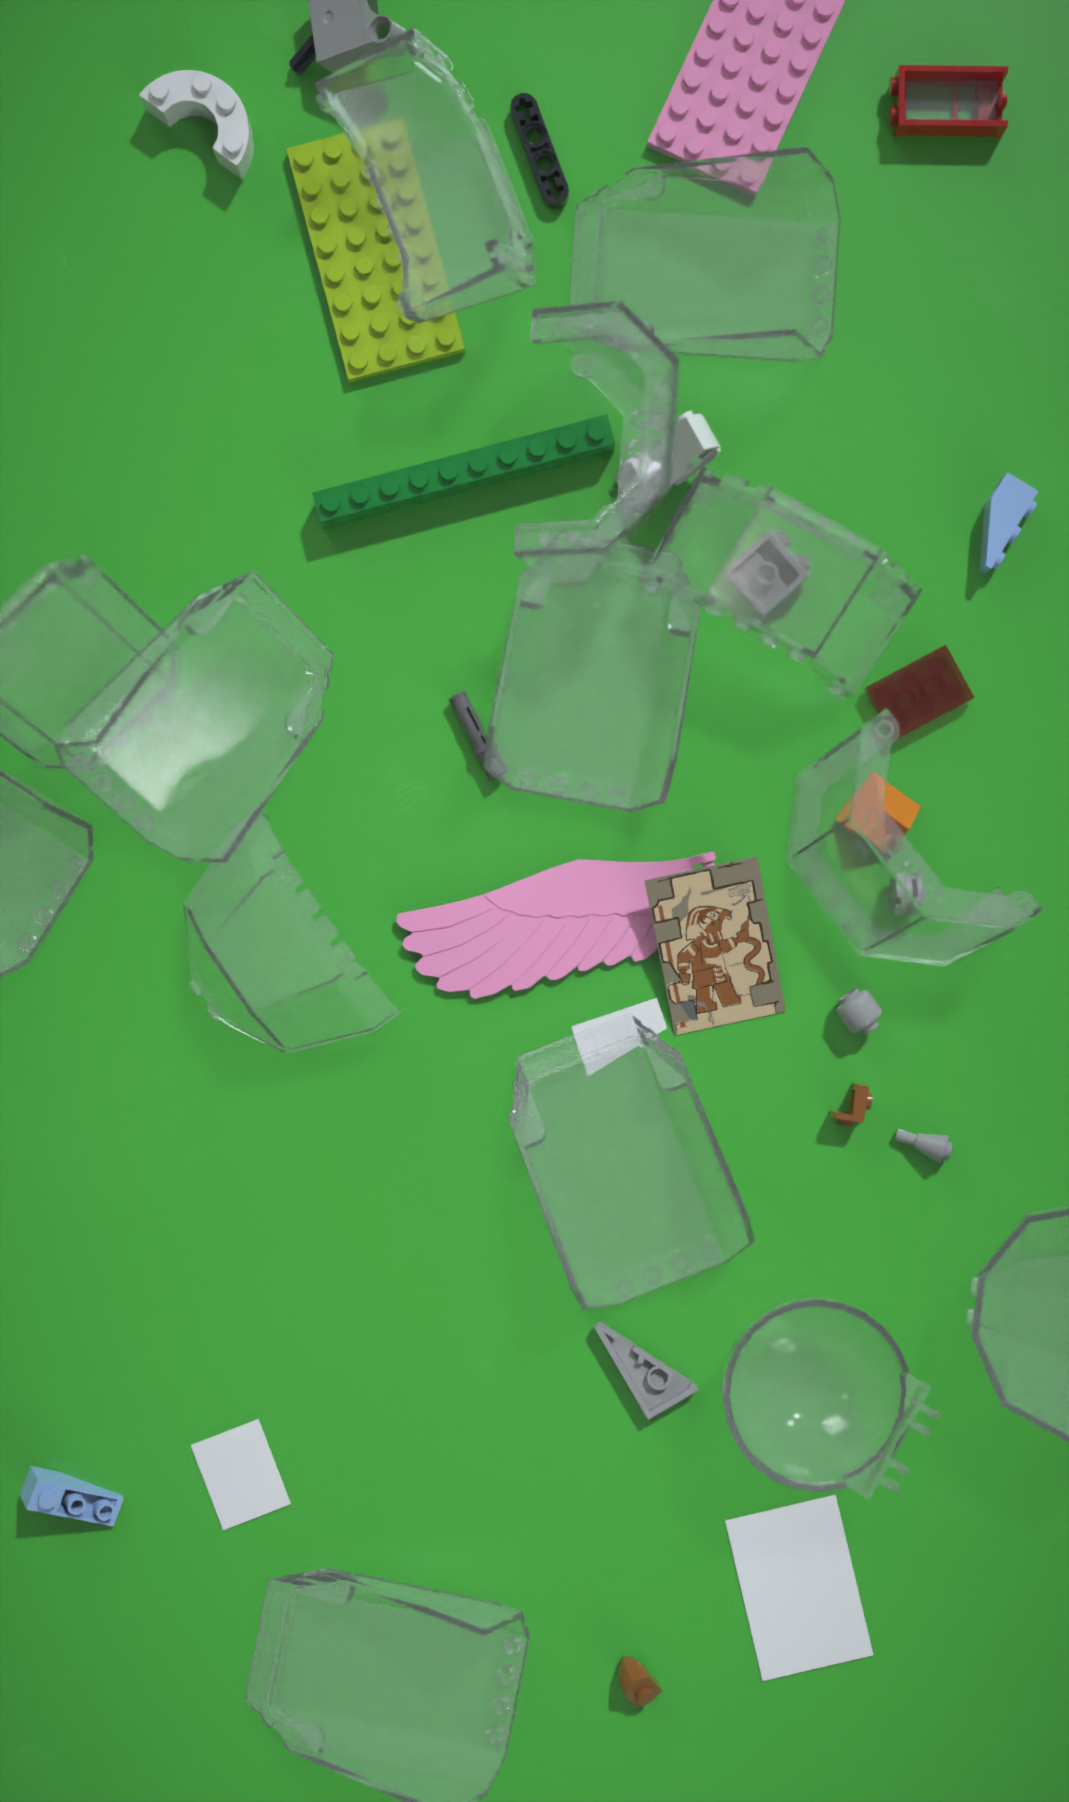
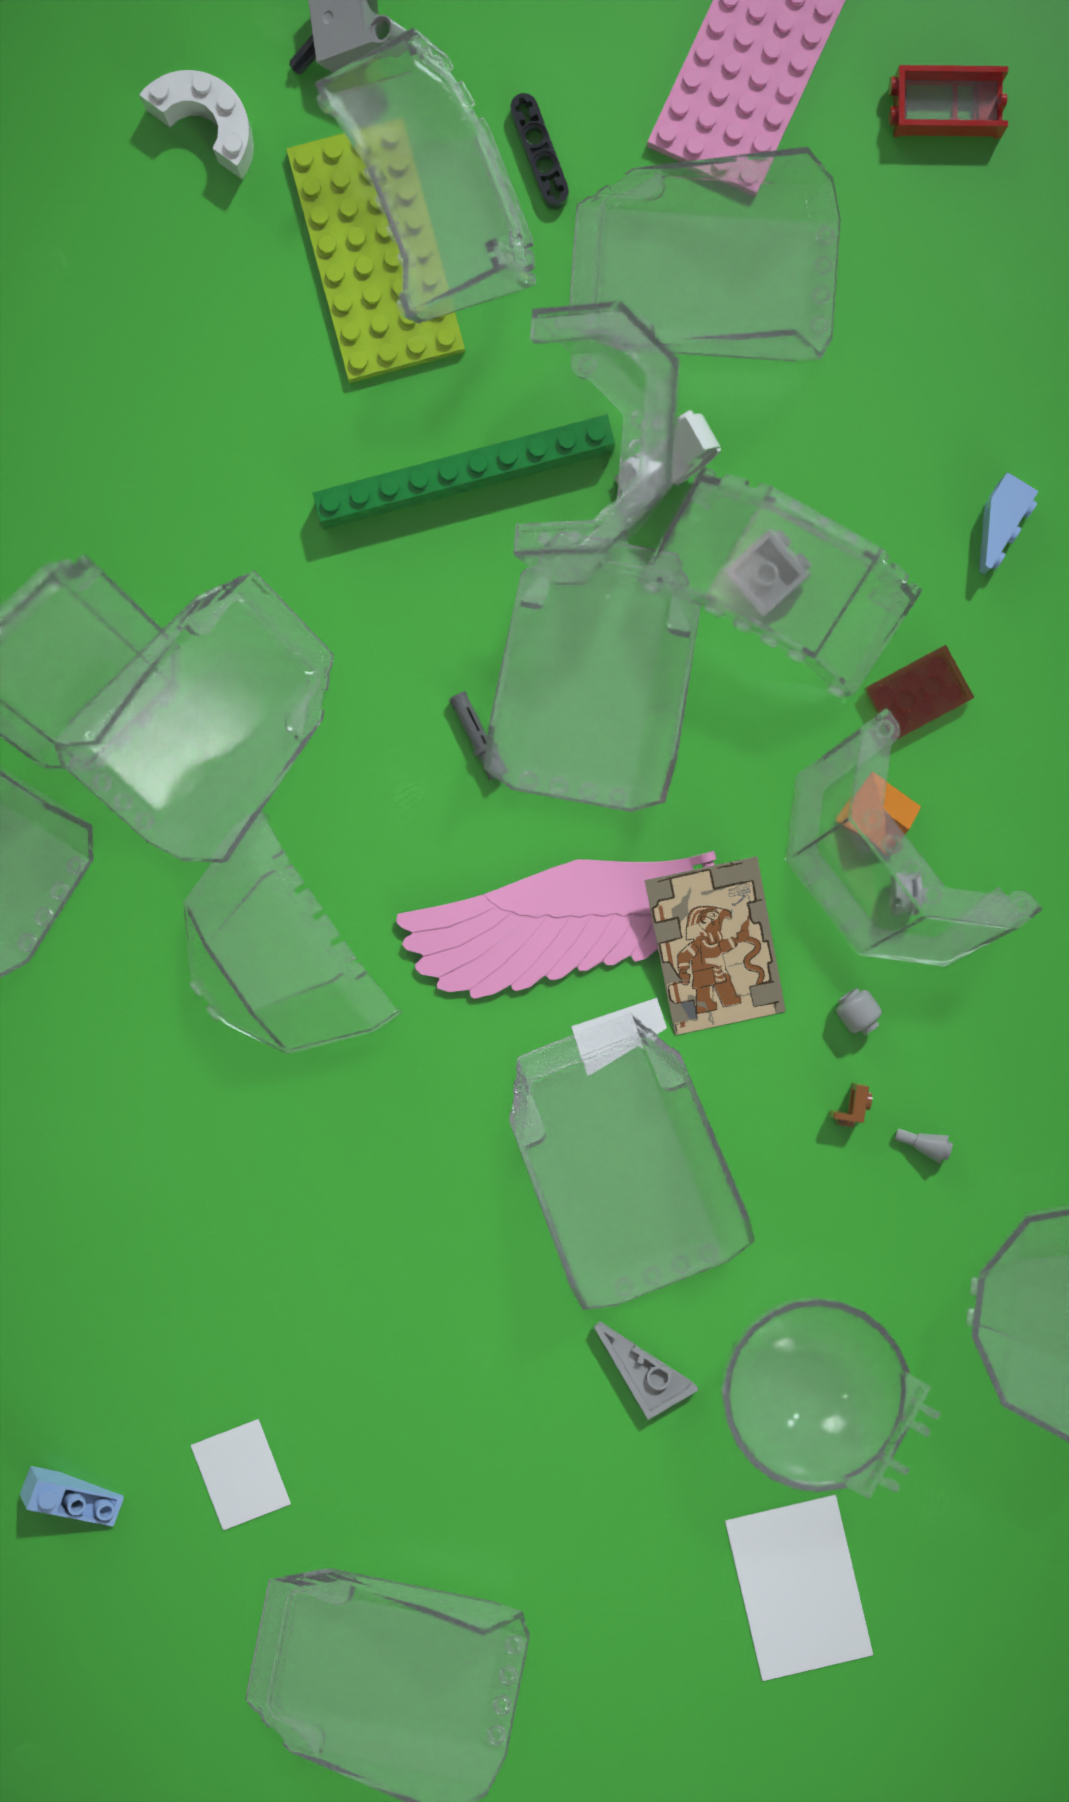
(637, 1682): dark orange plate -> none

